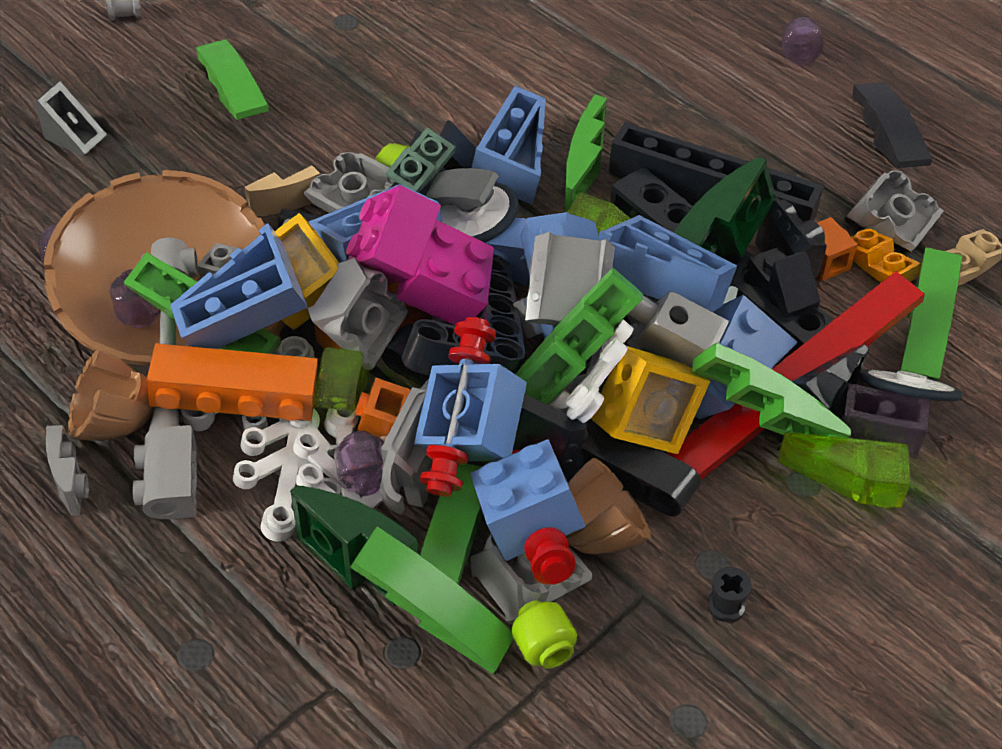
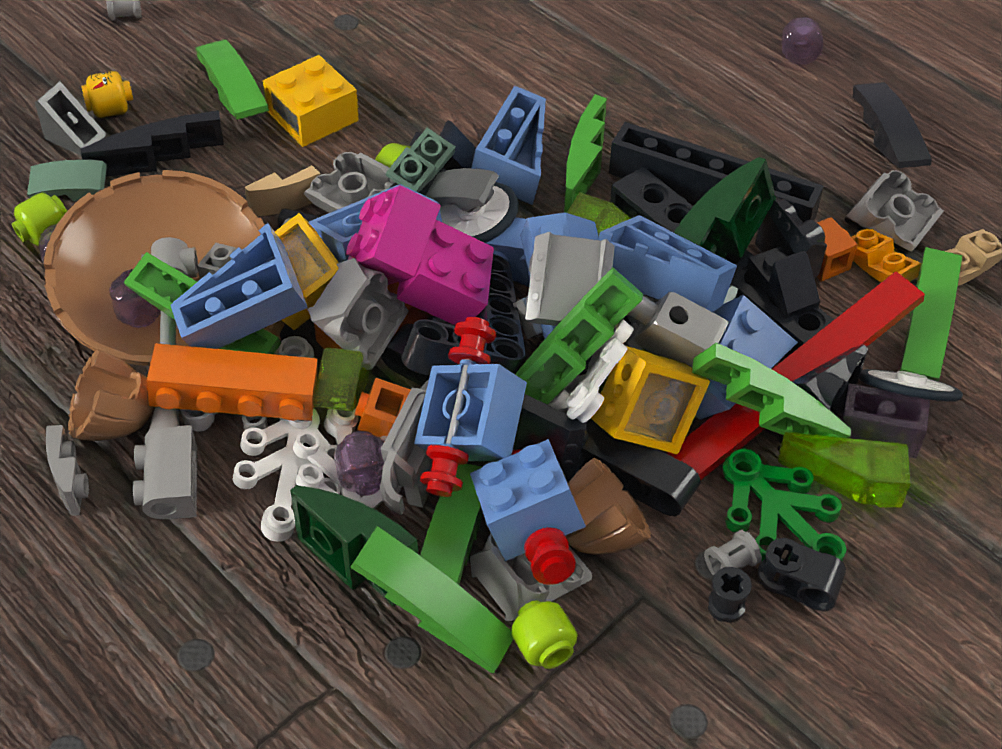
(36, 215): none -> lime head
(67, 177): none -> sand green slope
(107, 94): none -> yellow head
(158, 141): none -> black slope
(311, 100): none -> yellow piece
(733, 553): none -> light grey bush
(779, 503): none -> green plant
(804, 574): none -> black piece

